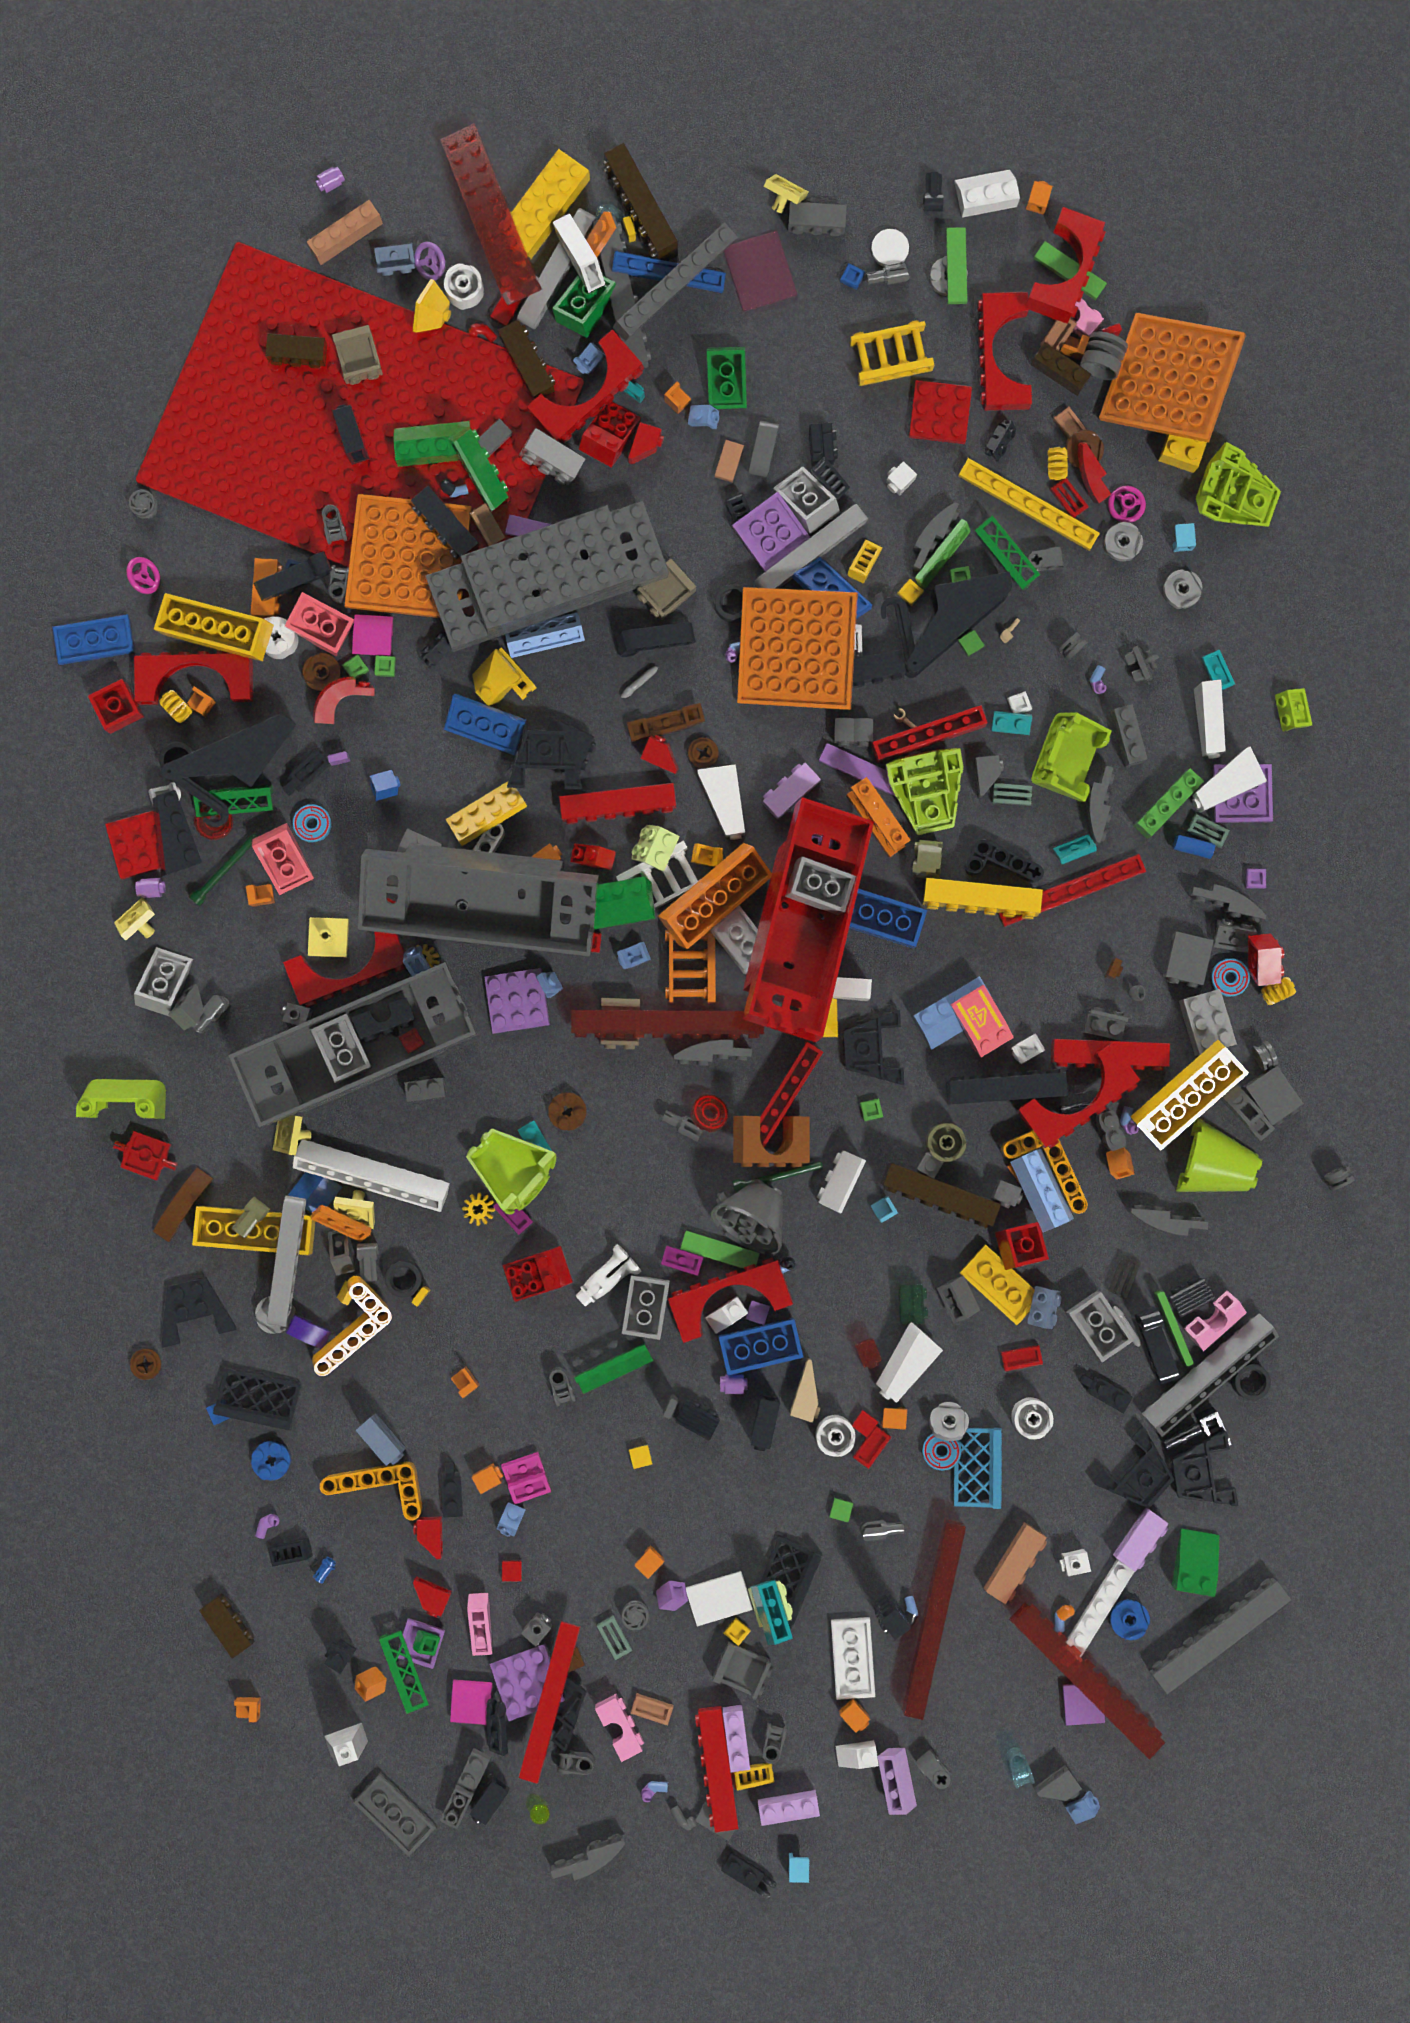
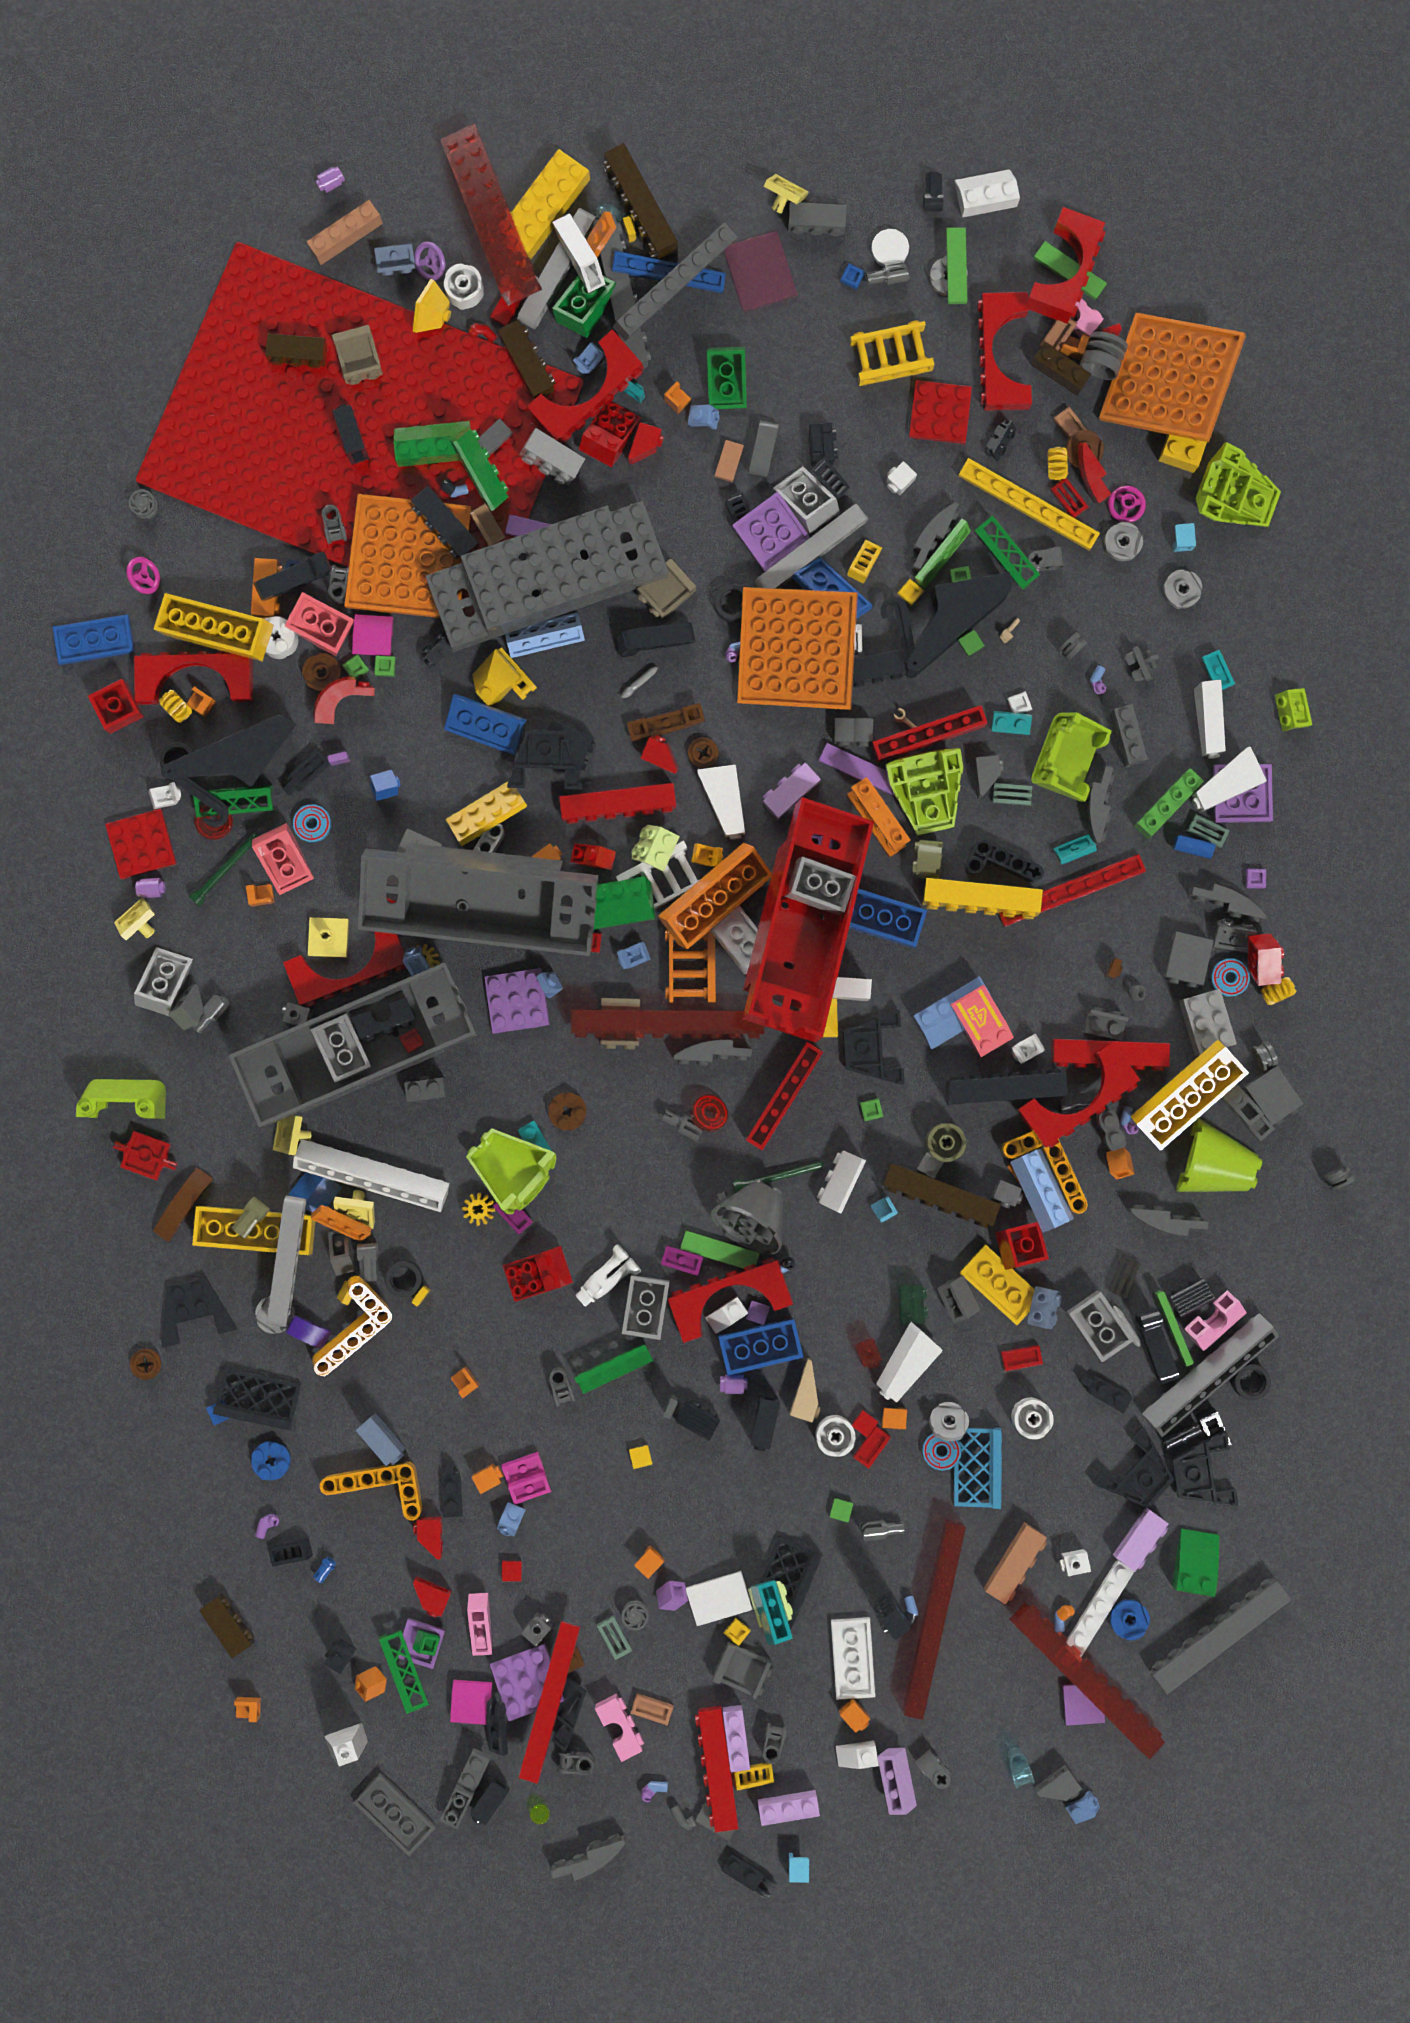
(173, 835): black wedge -> none
(749, 1149): dark orange arch -> none
(1039, 197): orange brick -> none

